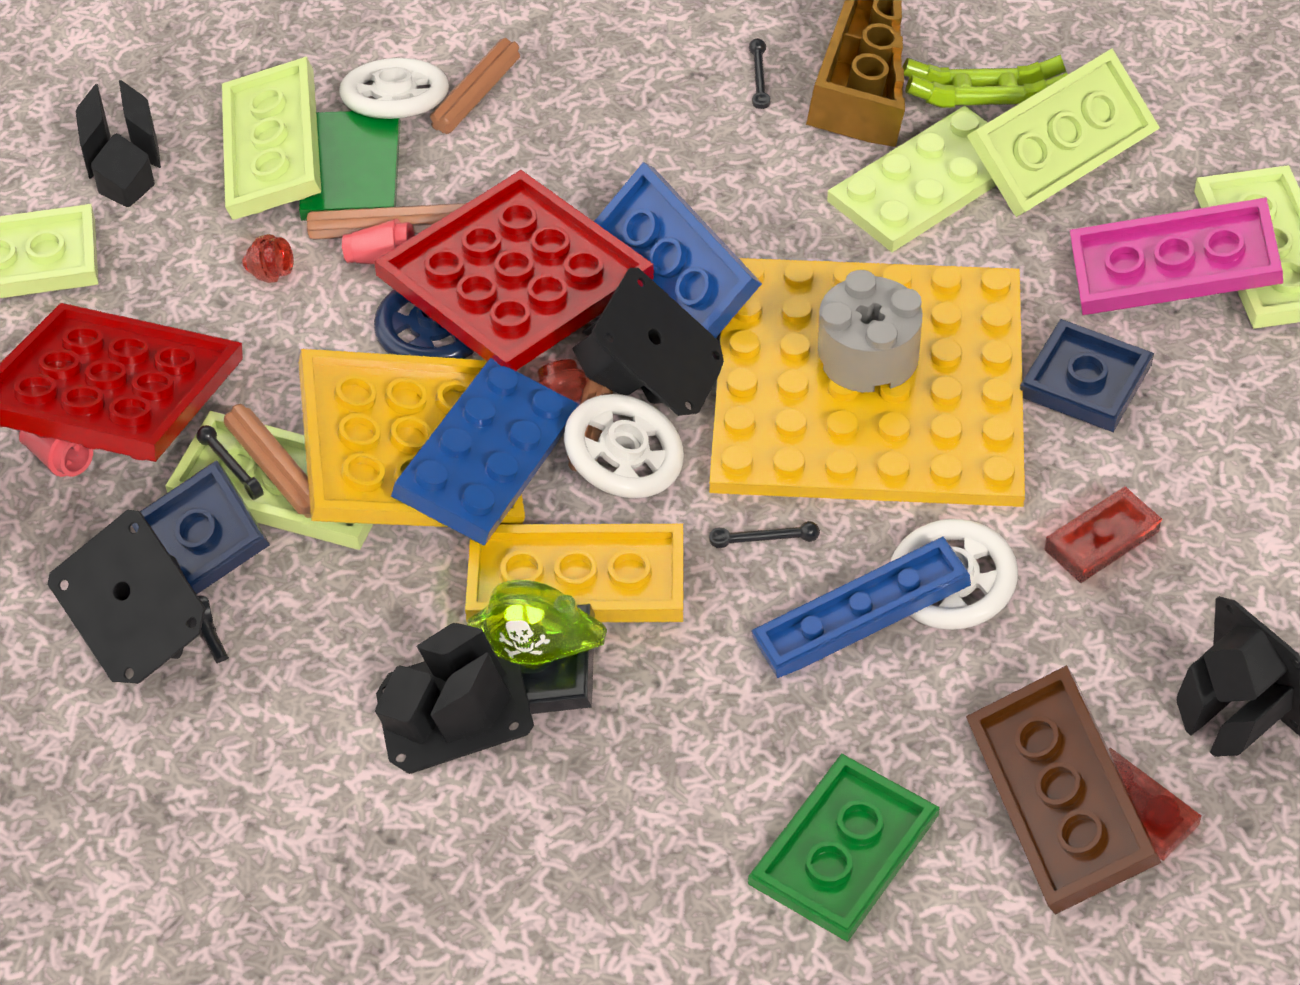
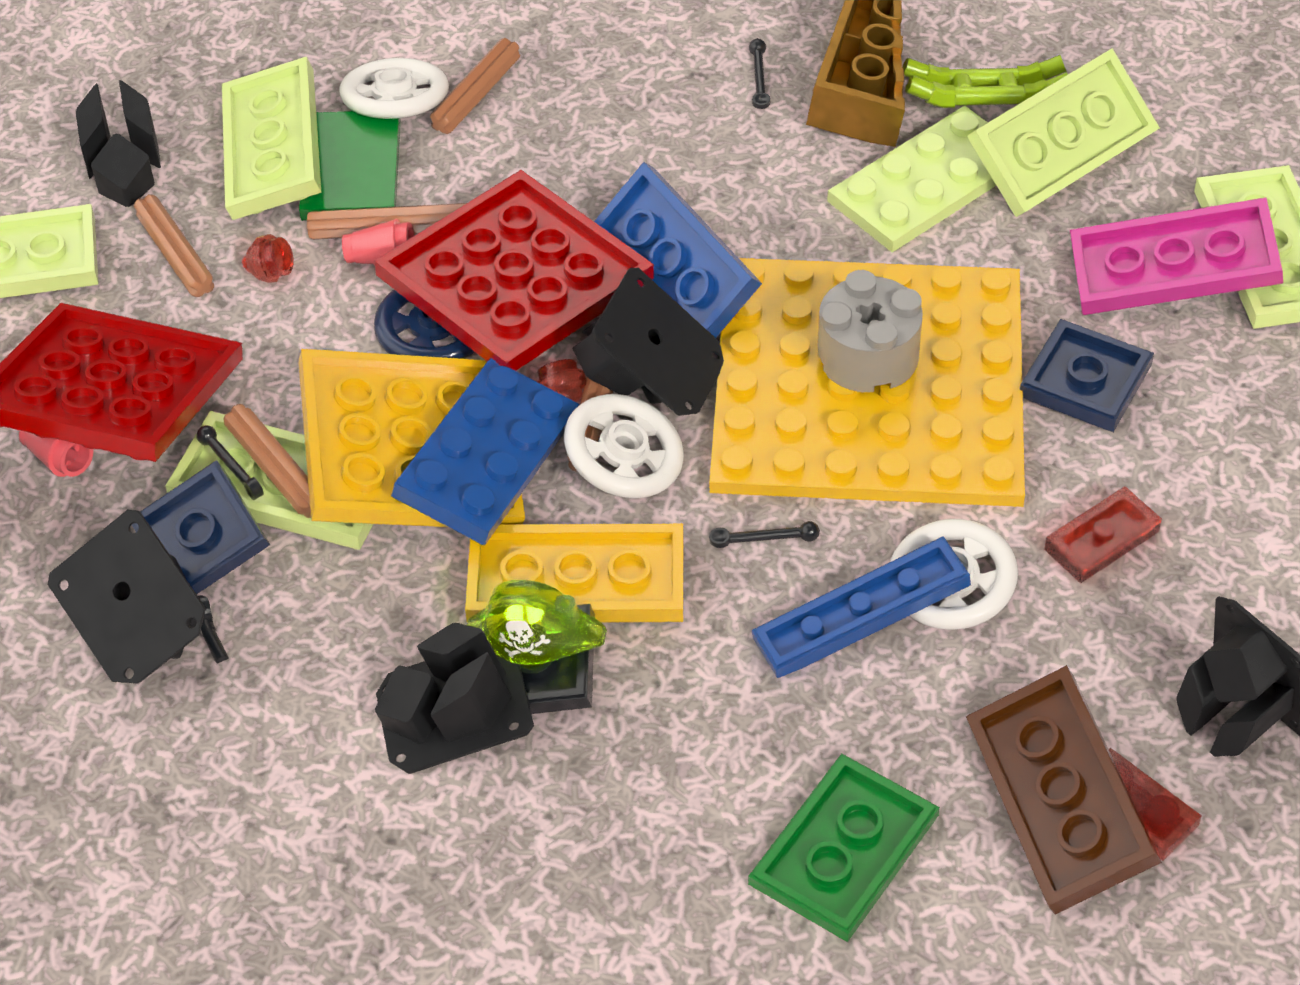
(174, 245): none -> nougat axle

